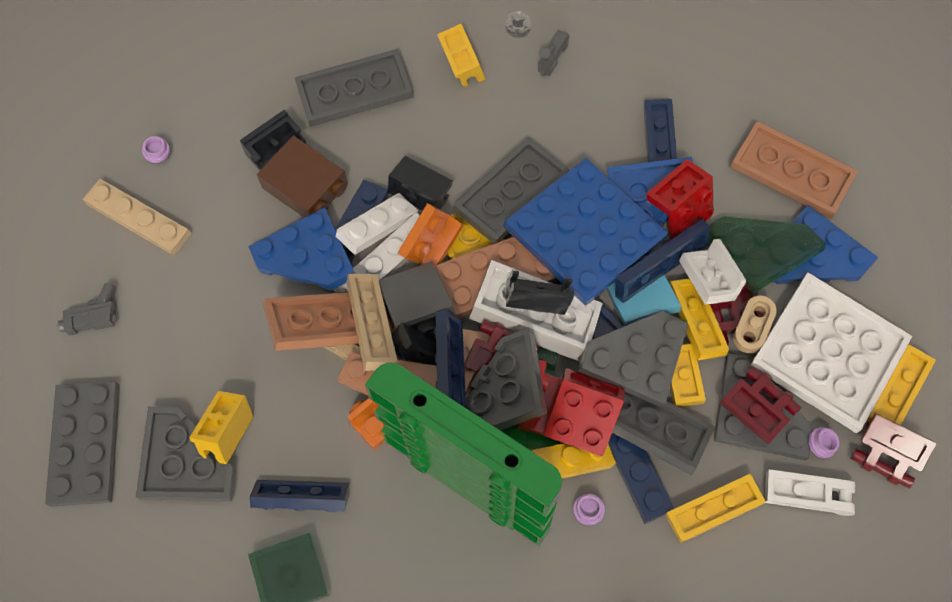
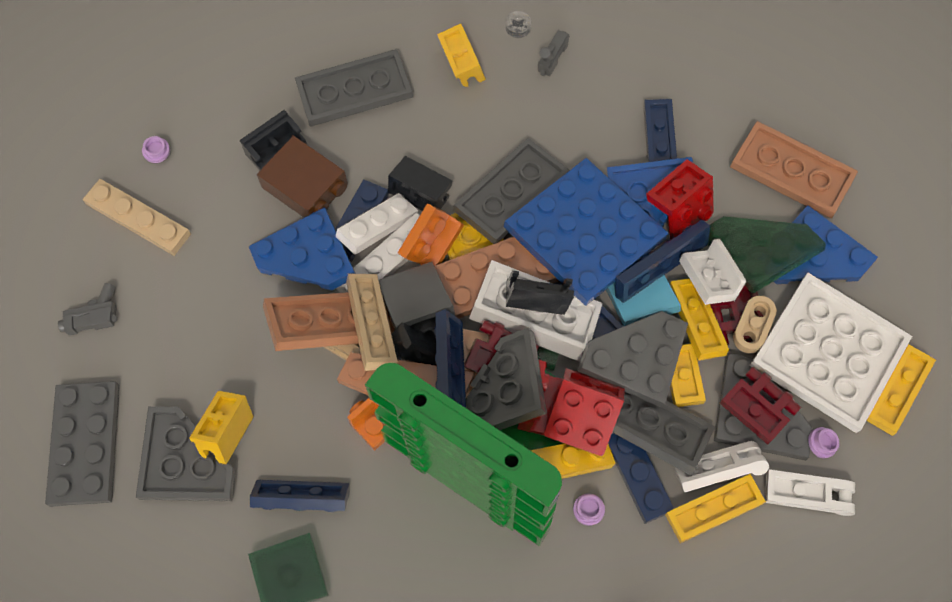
(724, 465): none -> white plate
(896, 441): plate -> none

